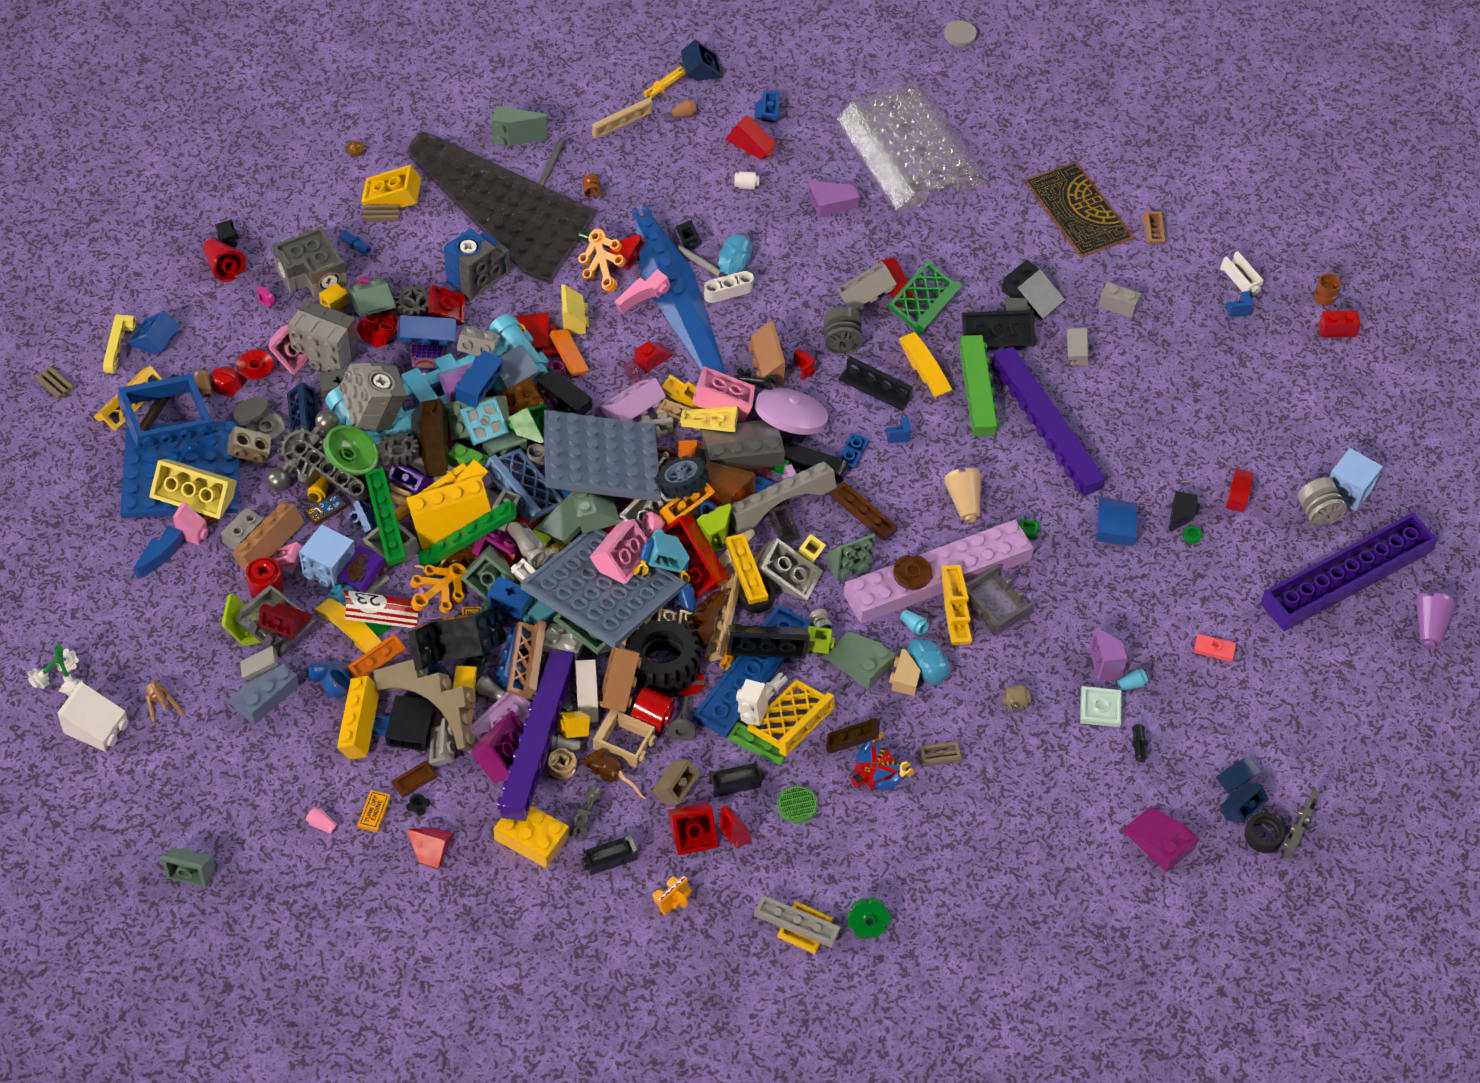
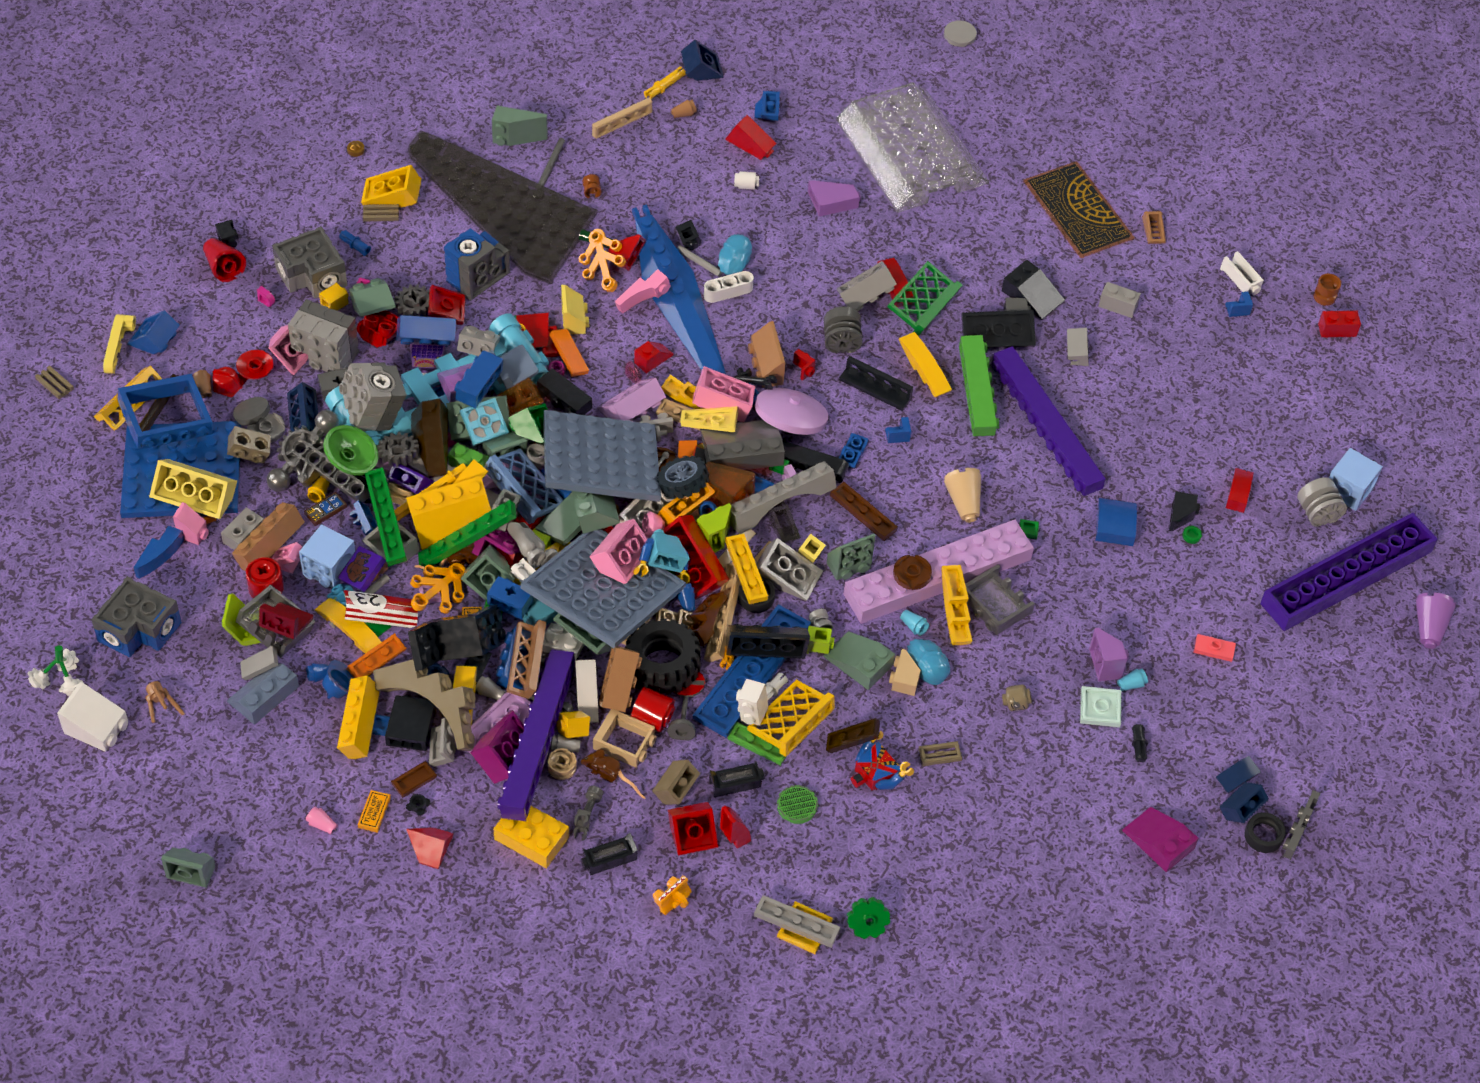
(136, 617): none -> dark grey piece

